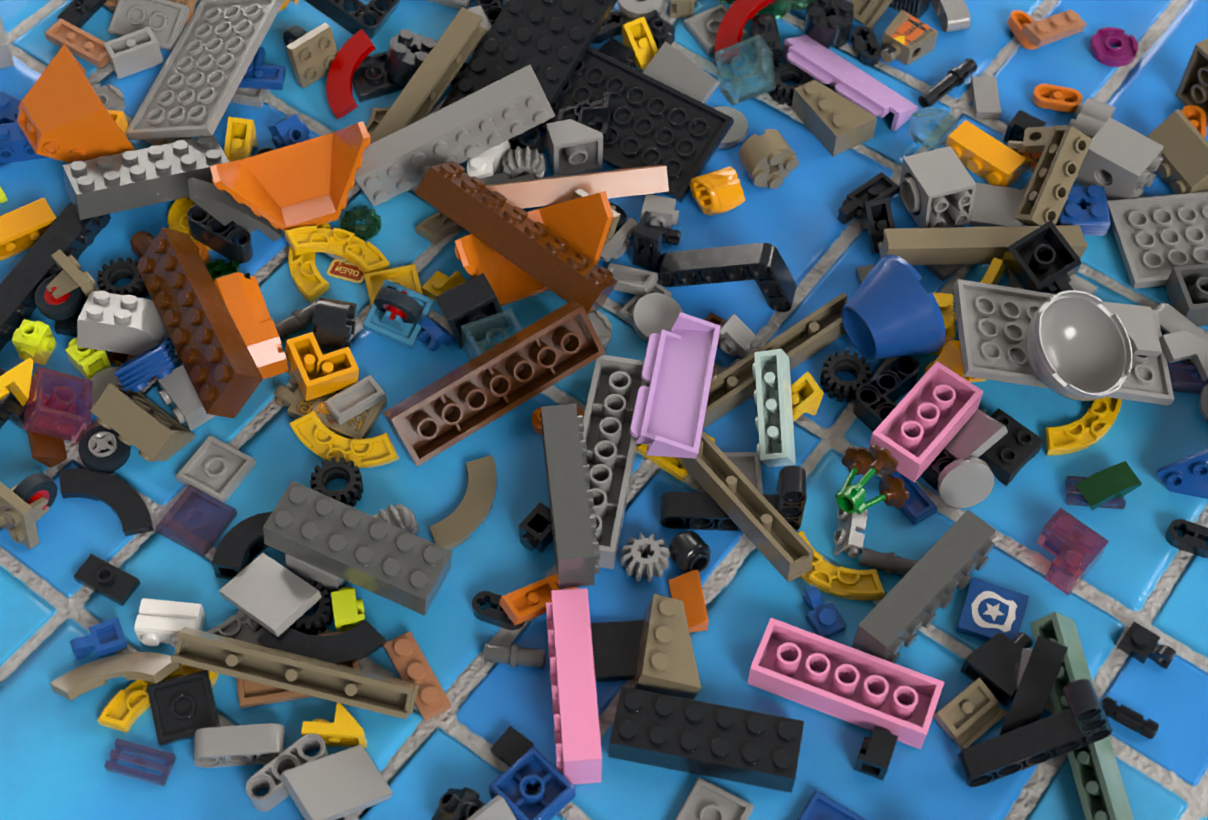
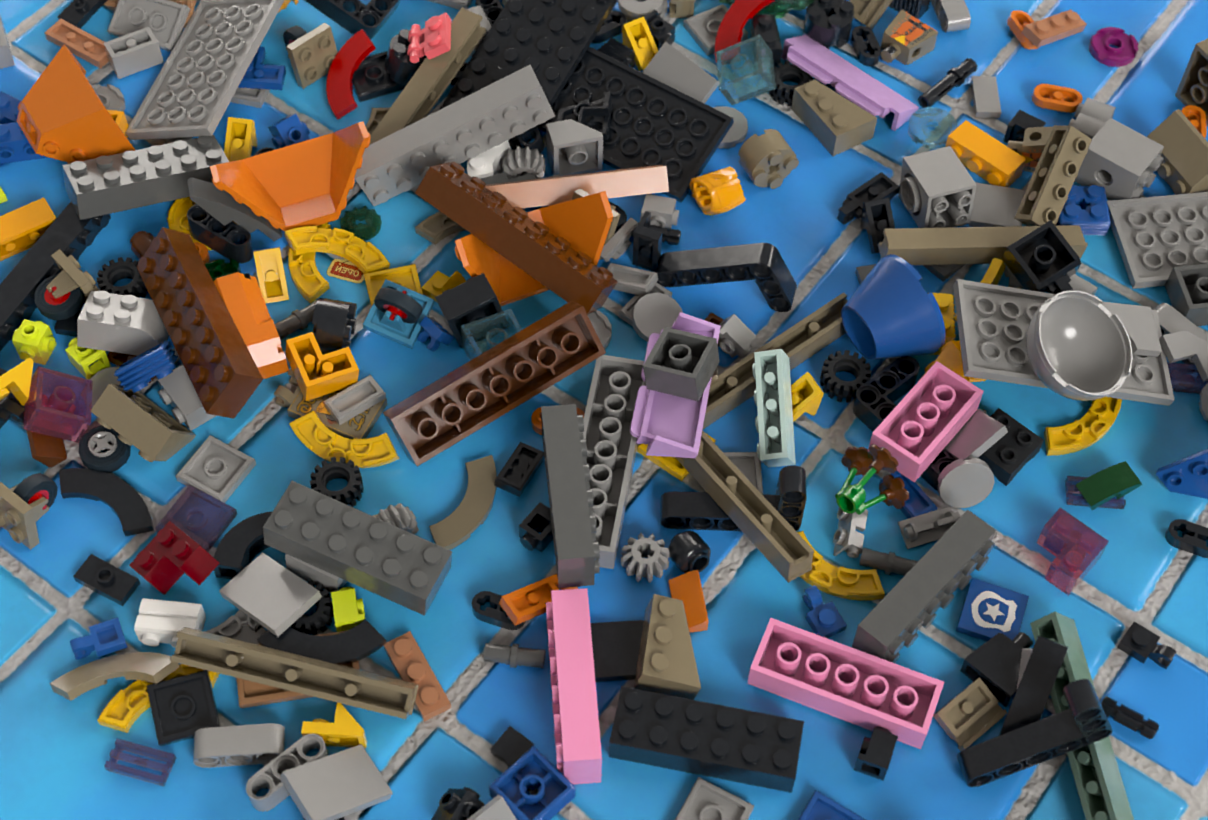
(170, 556): none -> dark red brick
(271, 275): none -> yellow slope
(431, 40): none -> coral plate
(519, 469): none -> black plate
(681, 363): none -> dark grey brick
(927, 526): none -> light grey hinge

